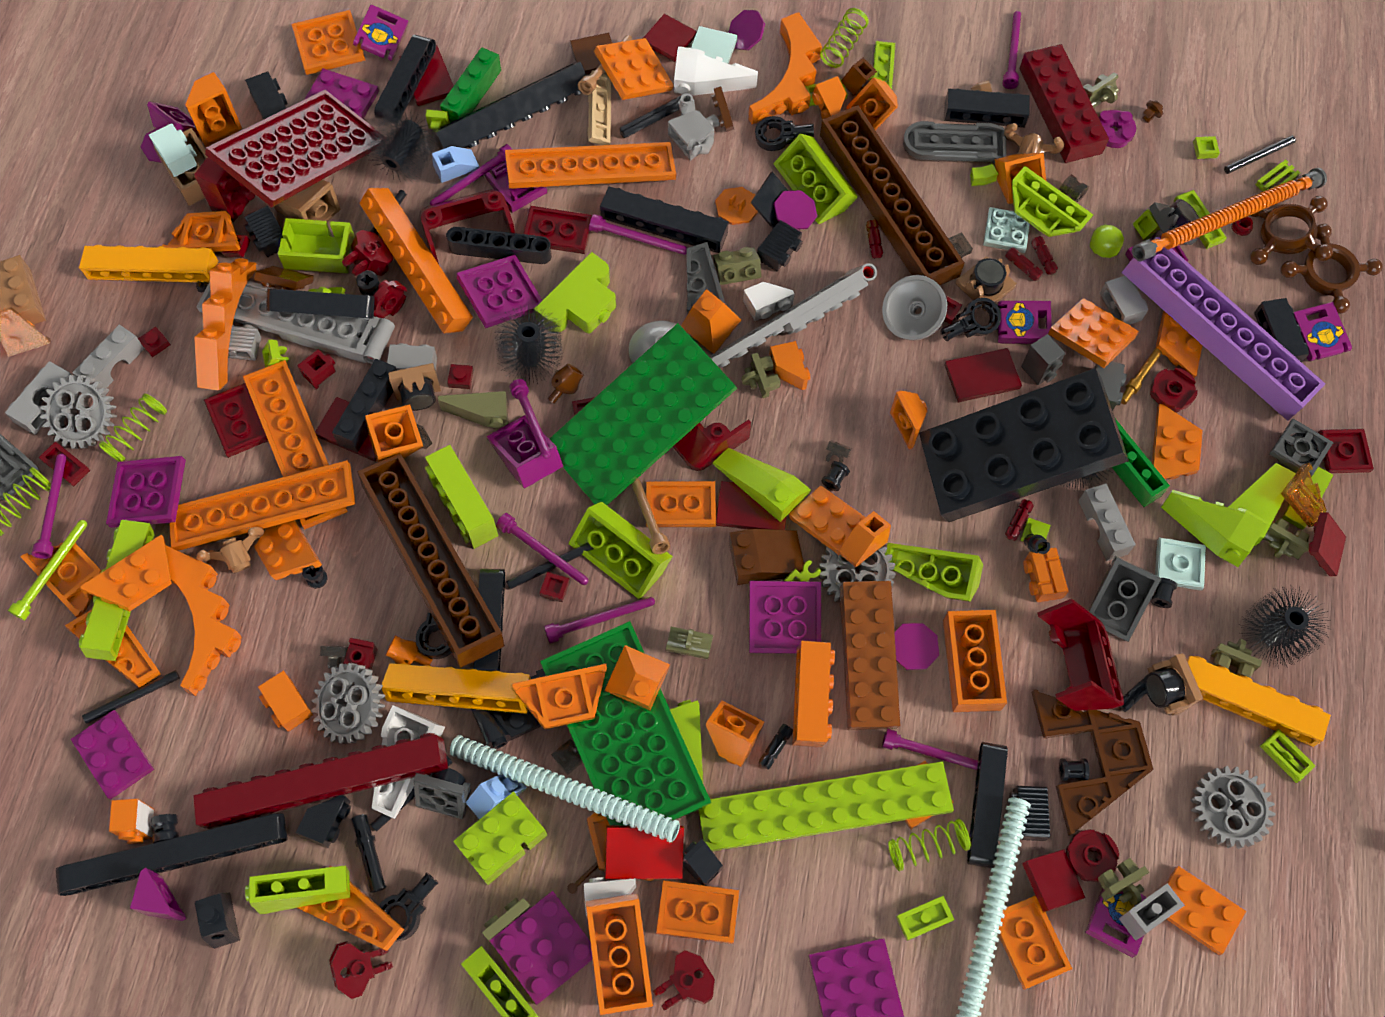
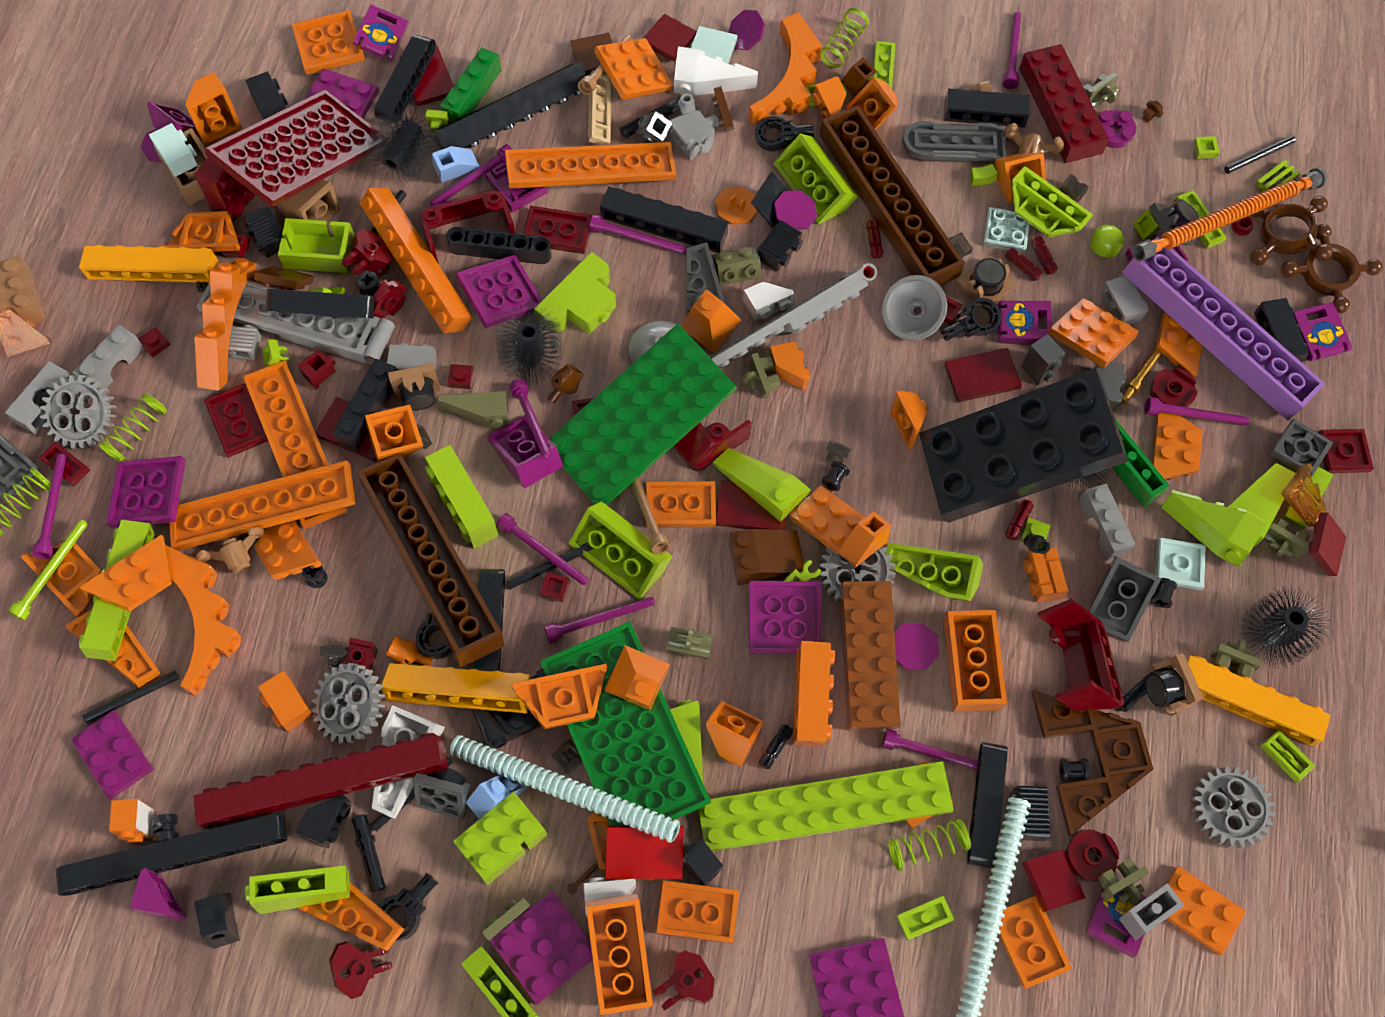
(653, 127): none -> dark grey brick
(1154, 406): none -> magenta piece

